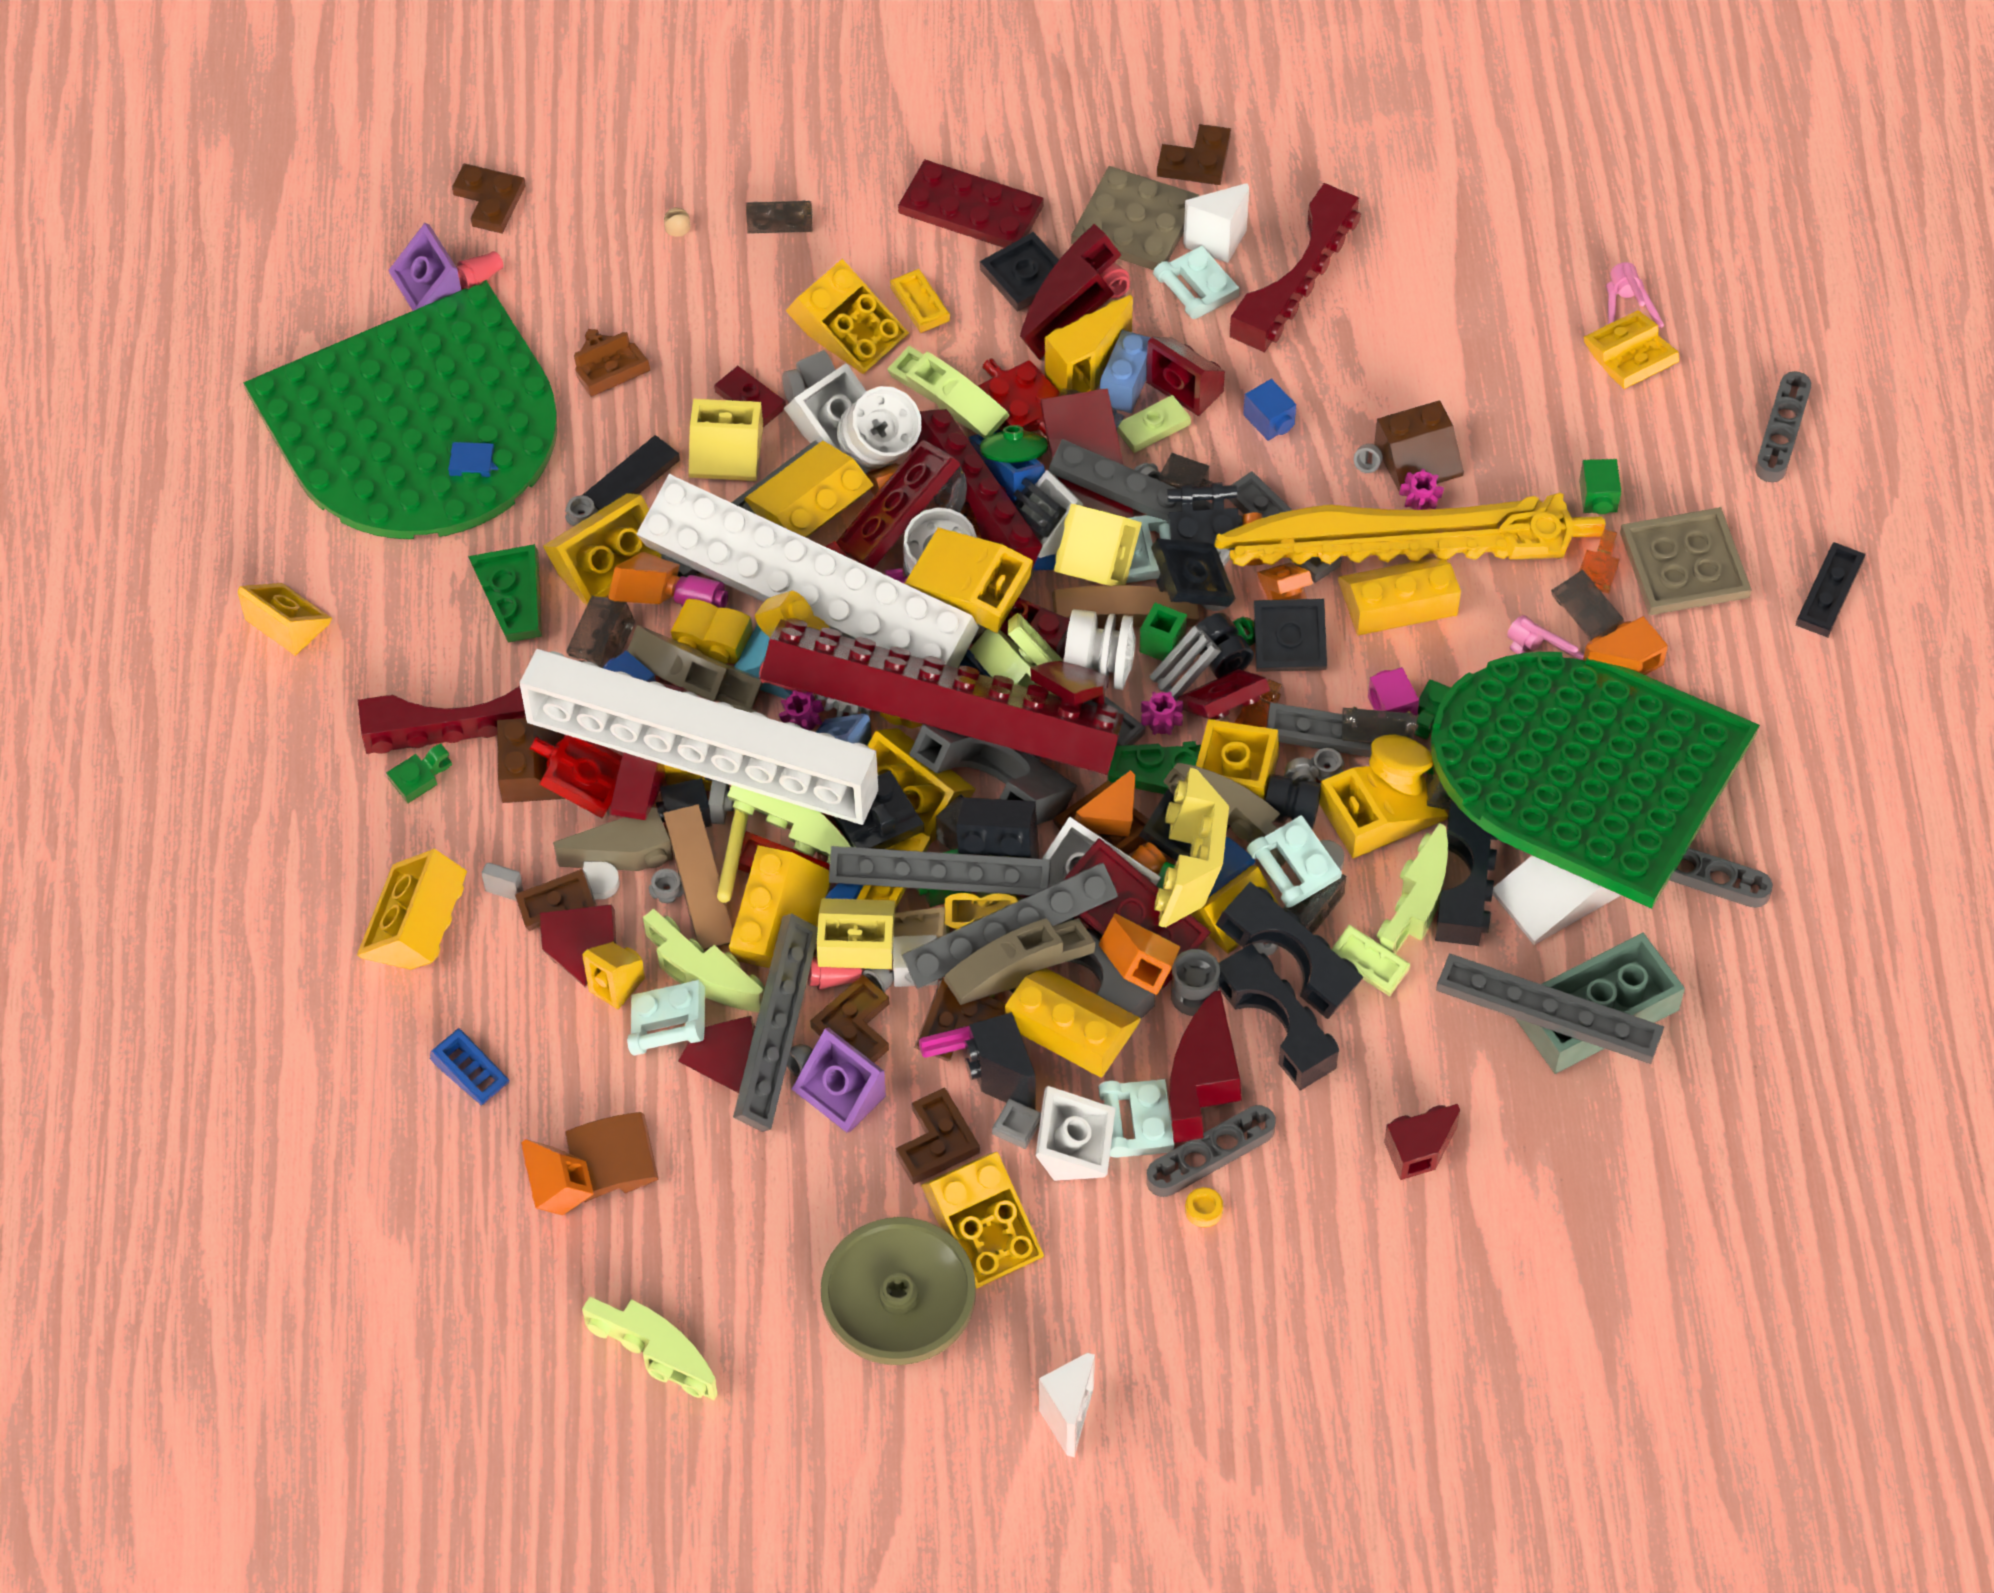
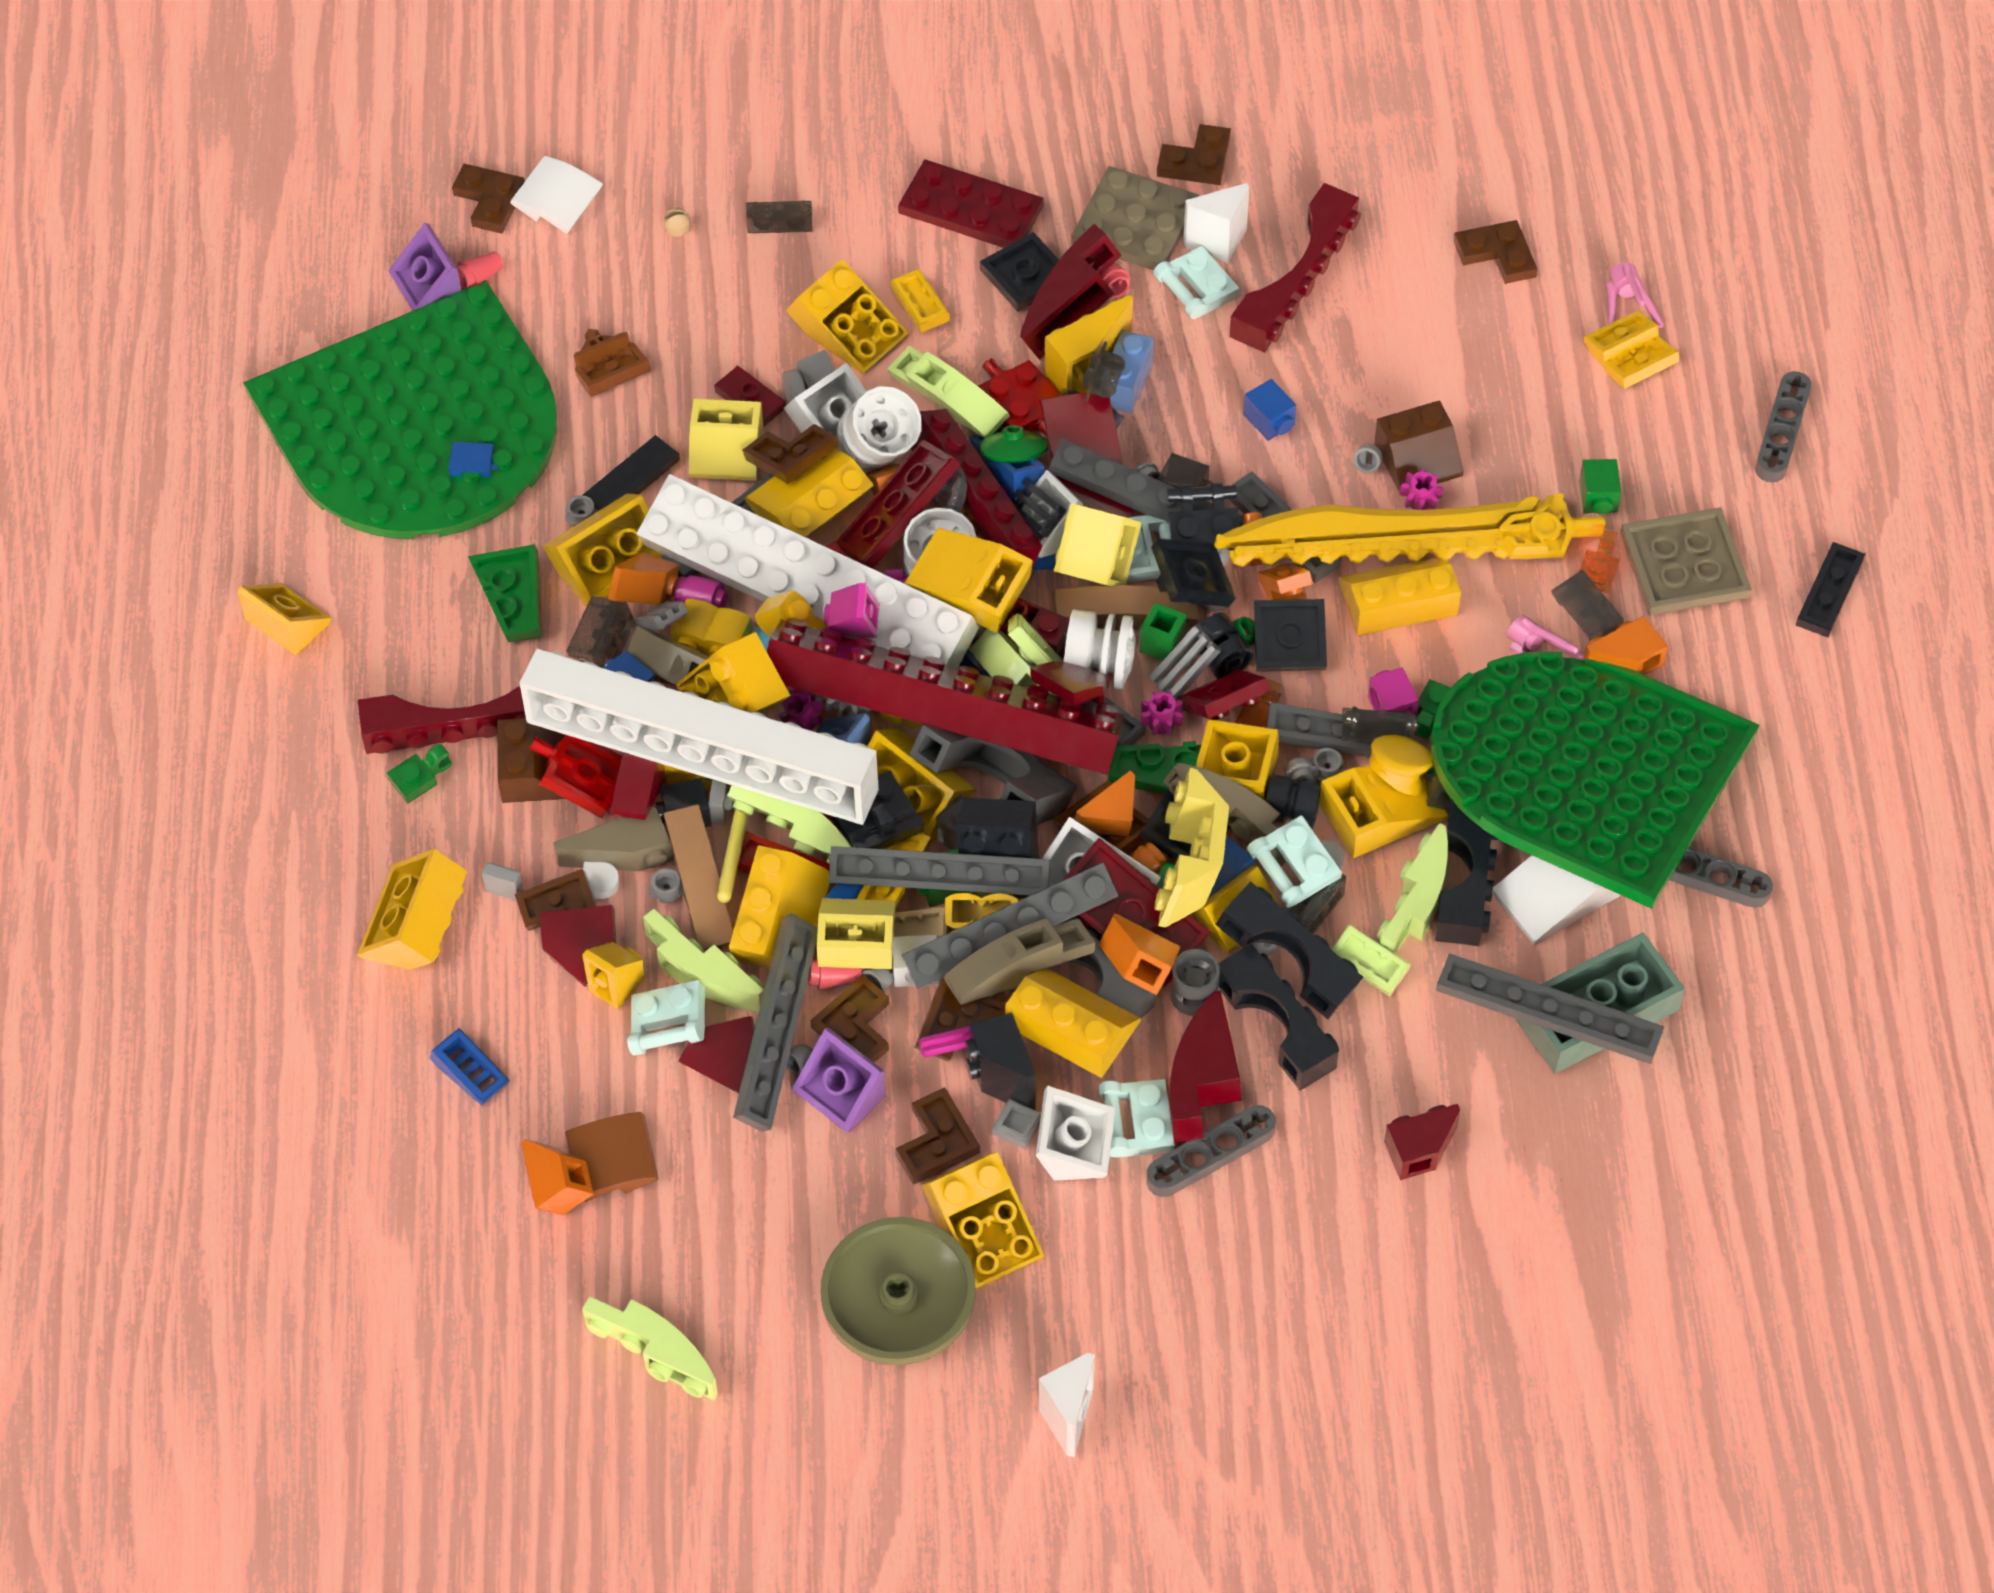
(556, 193): none -> white slope
(663, 616): none -> light grey tile
(738, 676): none -> yellow slope
(790, 459): none -> reddish brown plate
(853, 611): none -> dark pink slope
(1103, 373): none -> clear smoke hinge
(1153, 424): yellowish green plate -> none
(1183, 373): dark red slope -> none
(1204, 1207): yellow tile -> none
(1498, 242): none -> reddish brown plate

